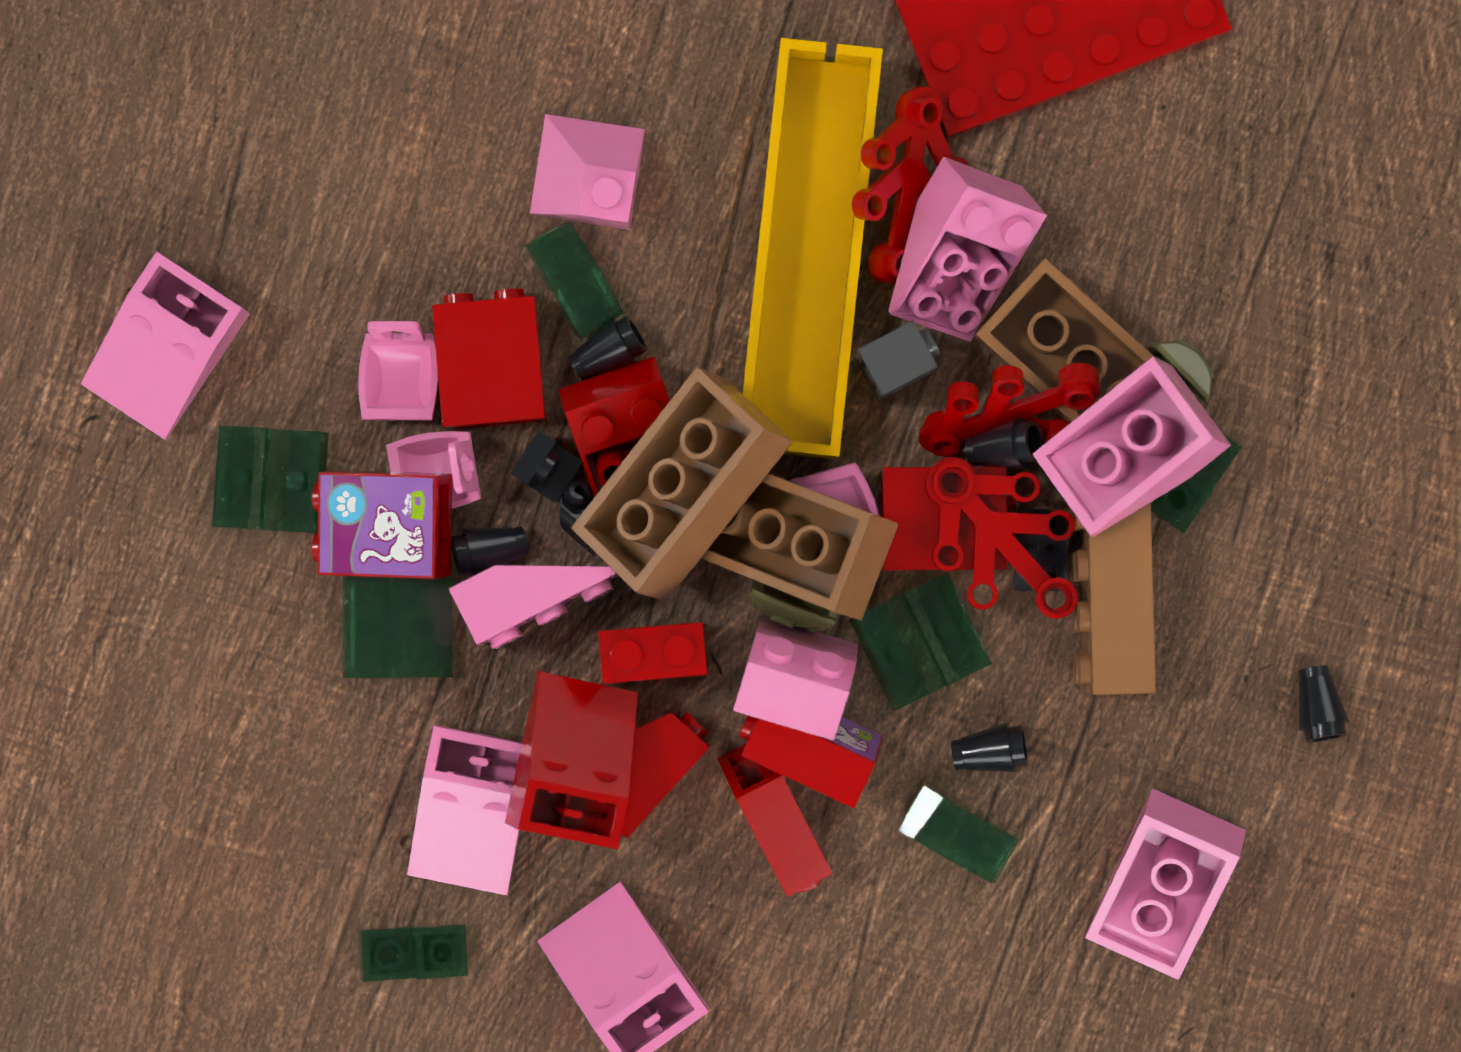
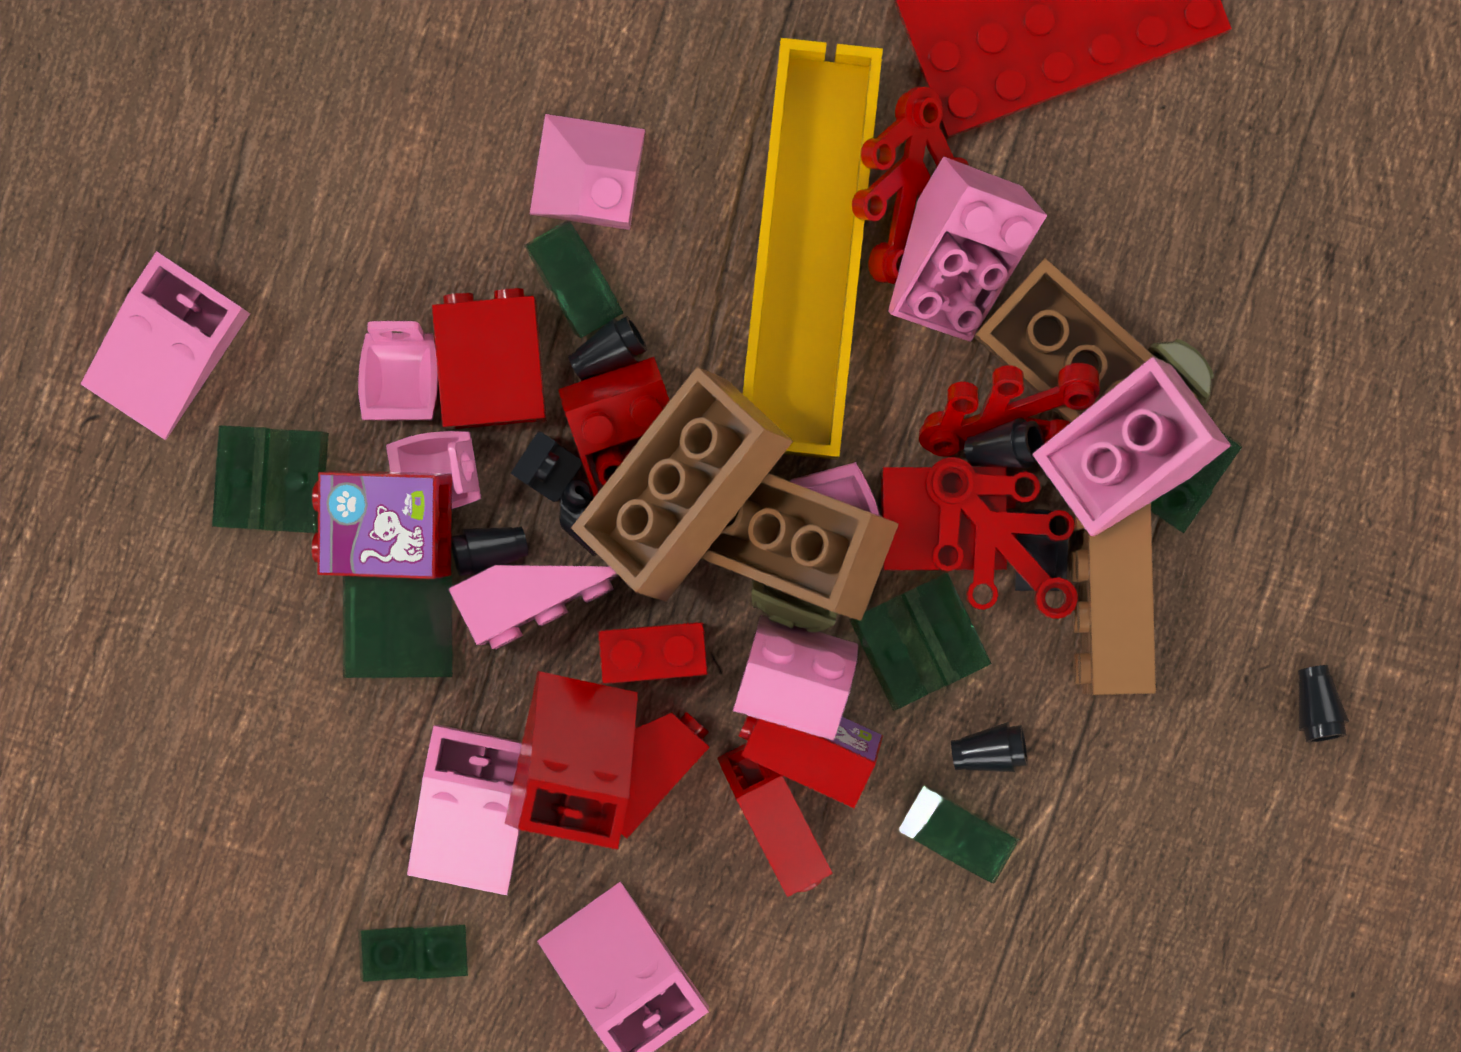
(897, 360): dark grey brick -> none
(1166, 883): bright pink slope -> none

